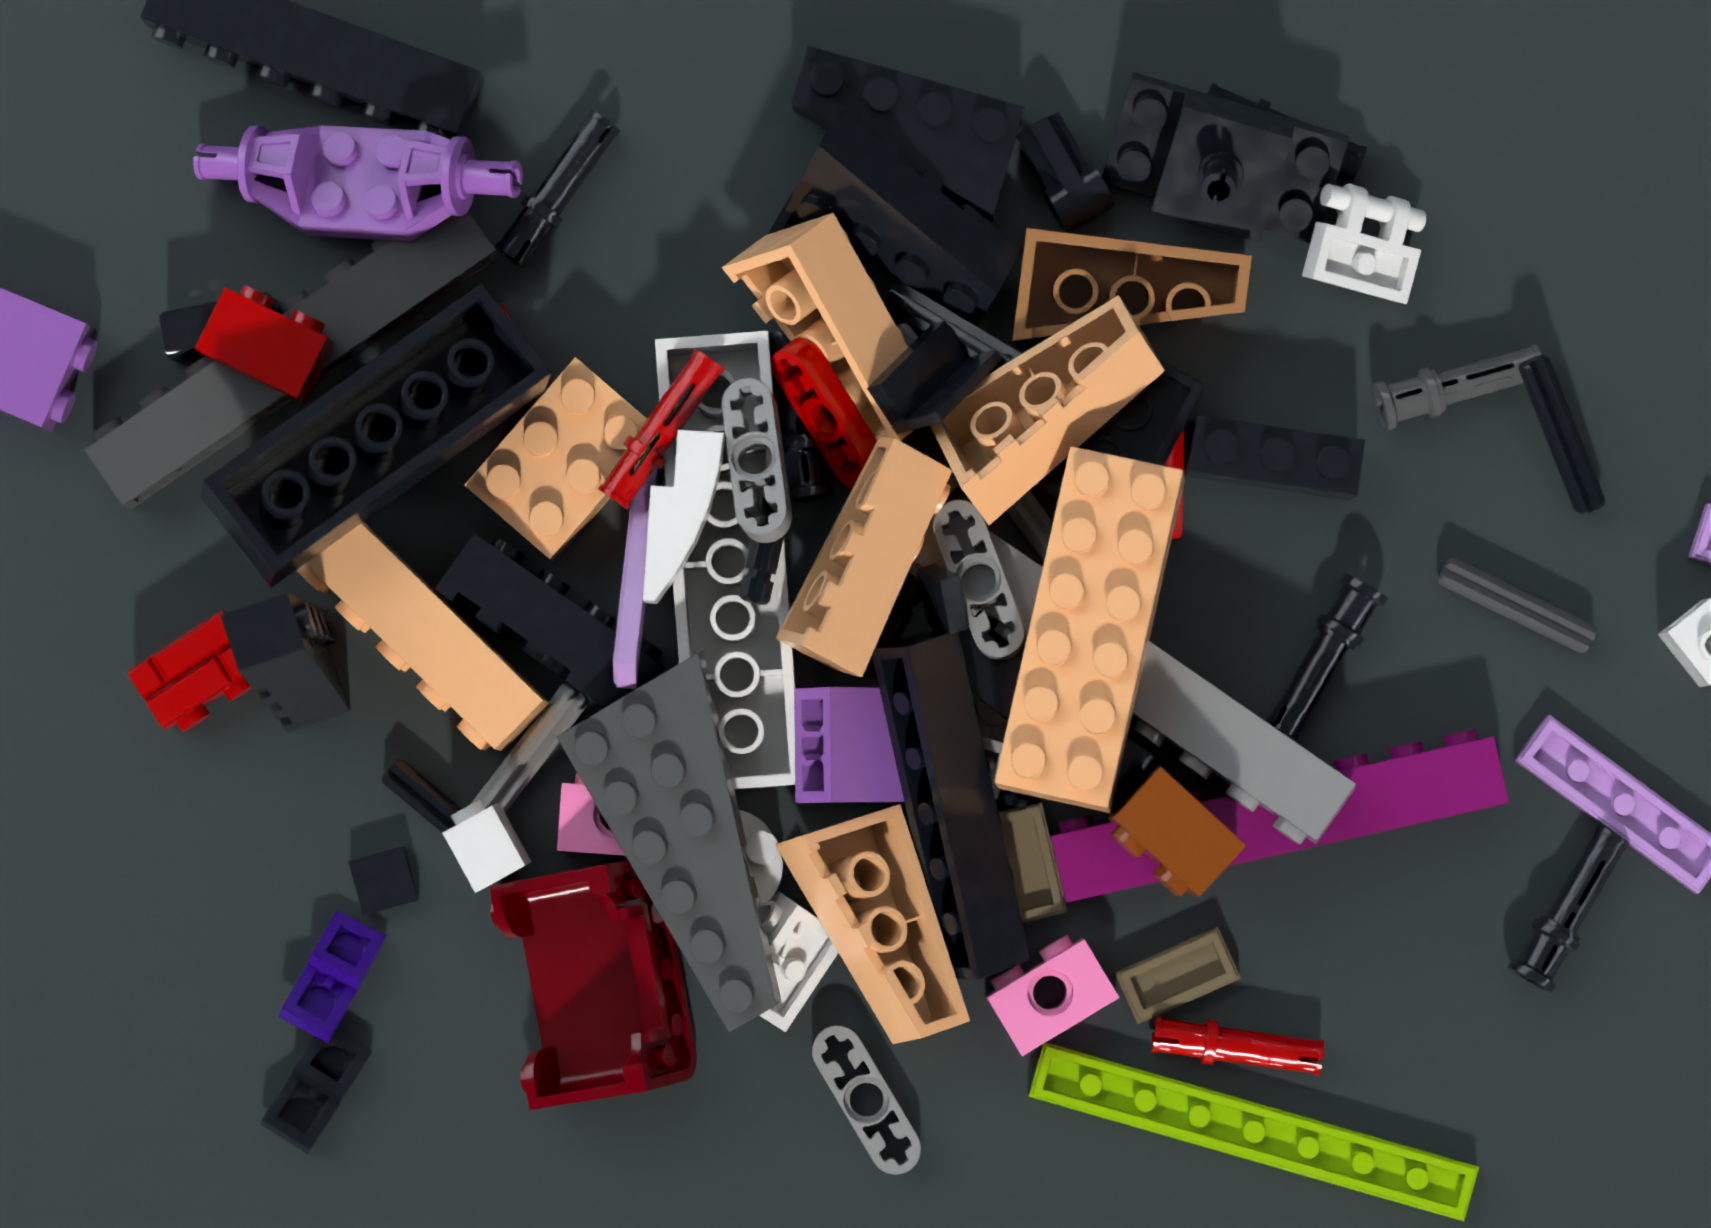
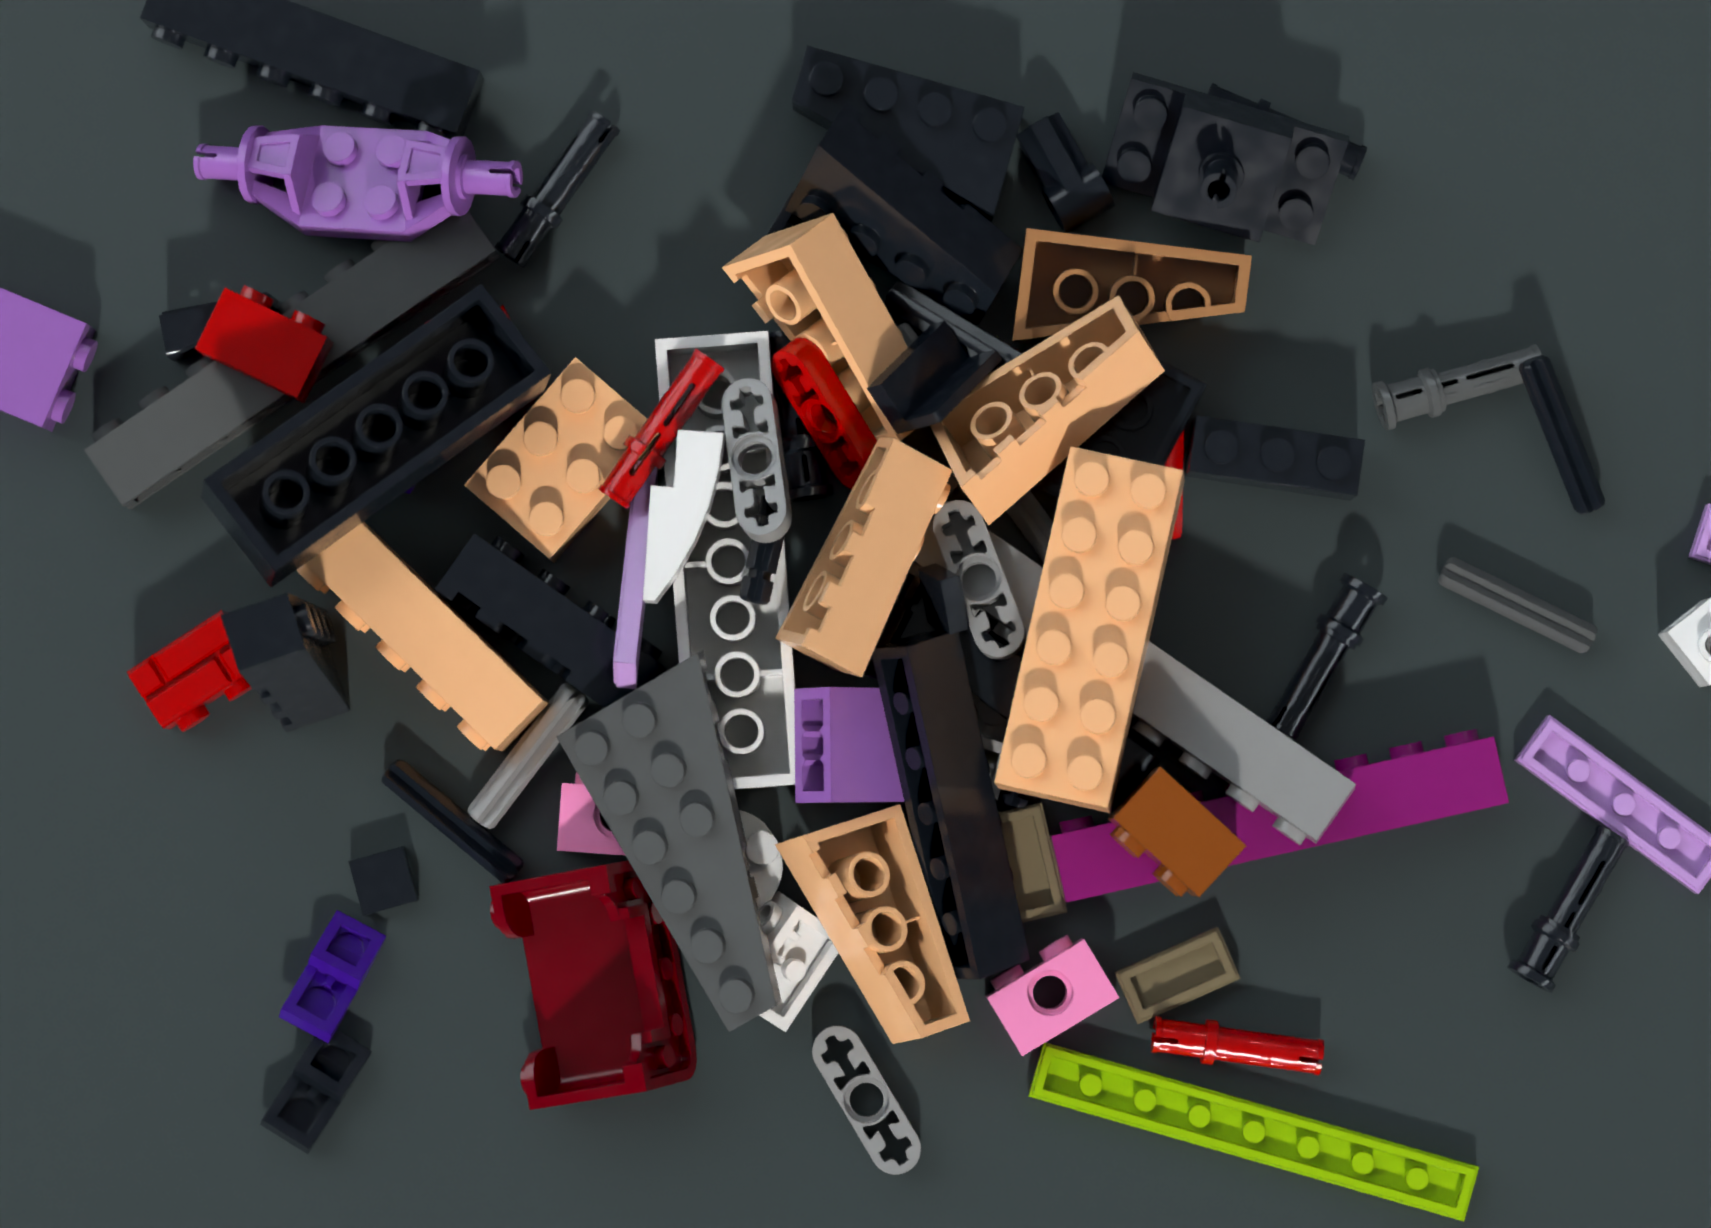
(485, 844): white brick -> none
(1361, 261): white plate -> none

